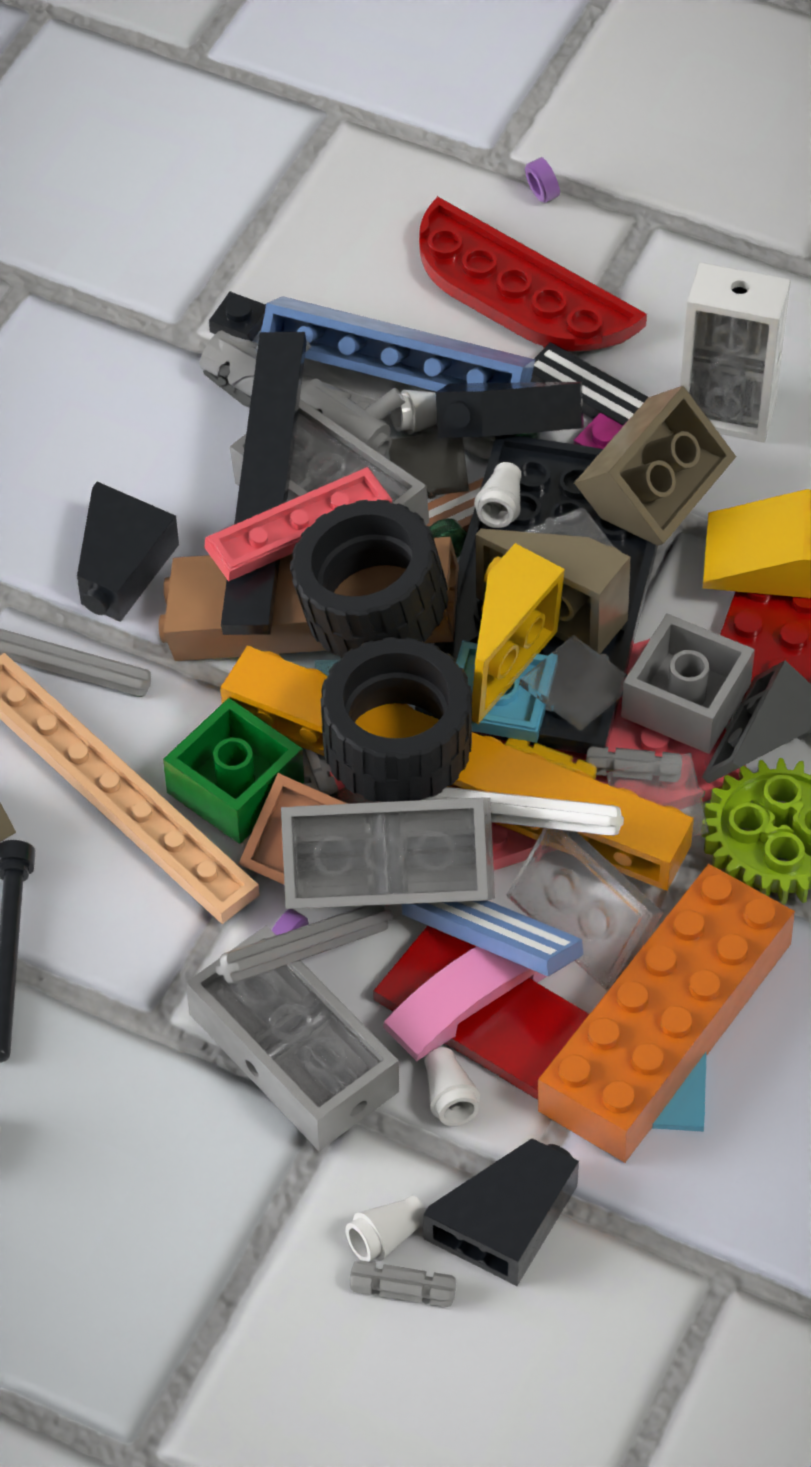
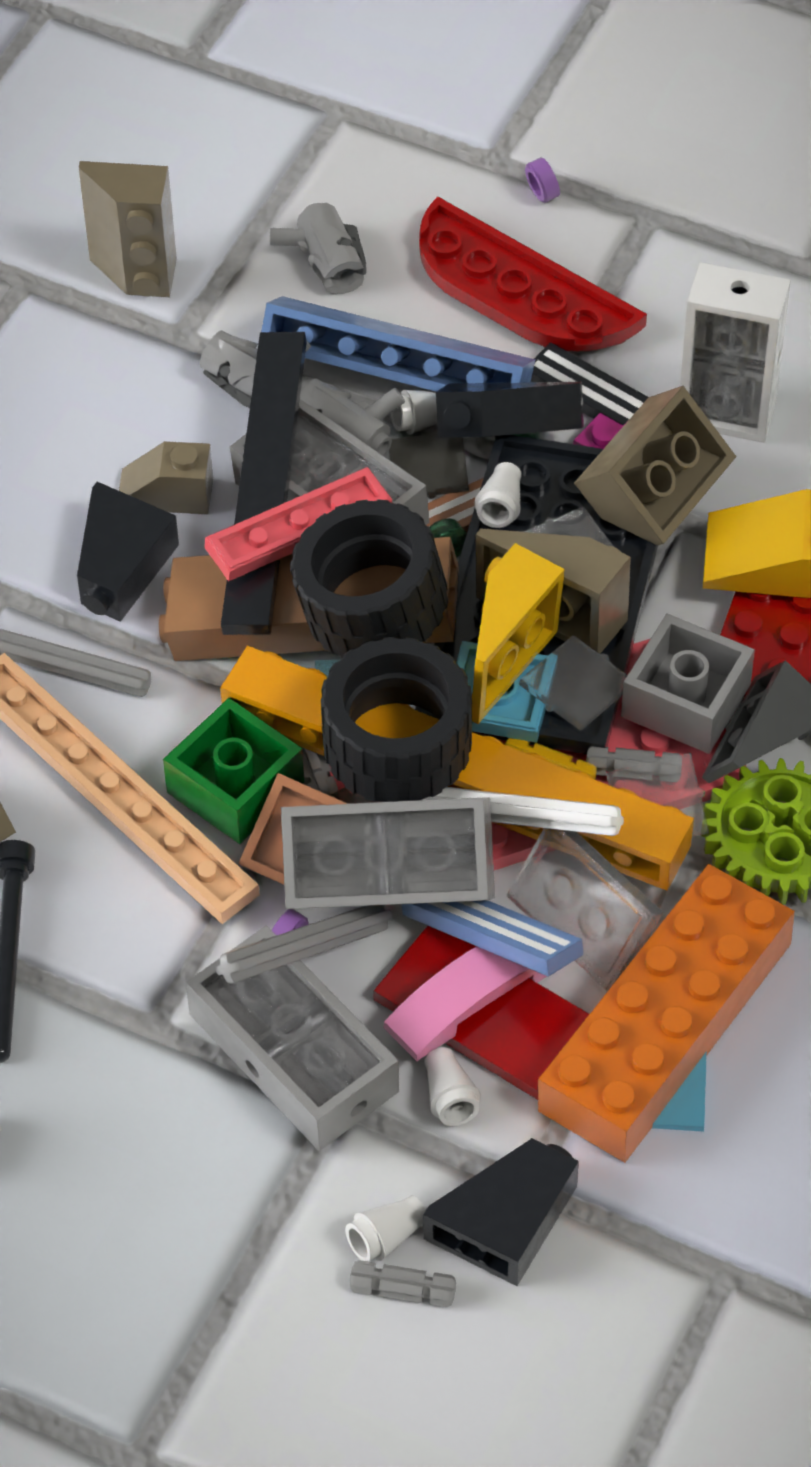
(130, 225): none -> dark tan slope
(172, 477): none -> dark tan slope
(238, 317): black plate -> none
(332, 247): none -> light grey piece

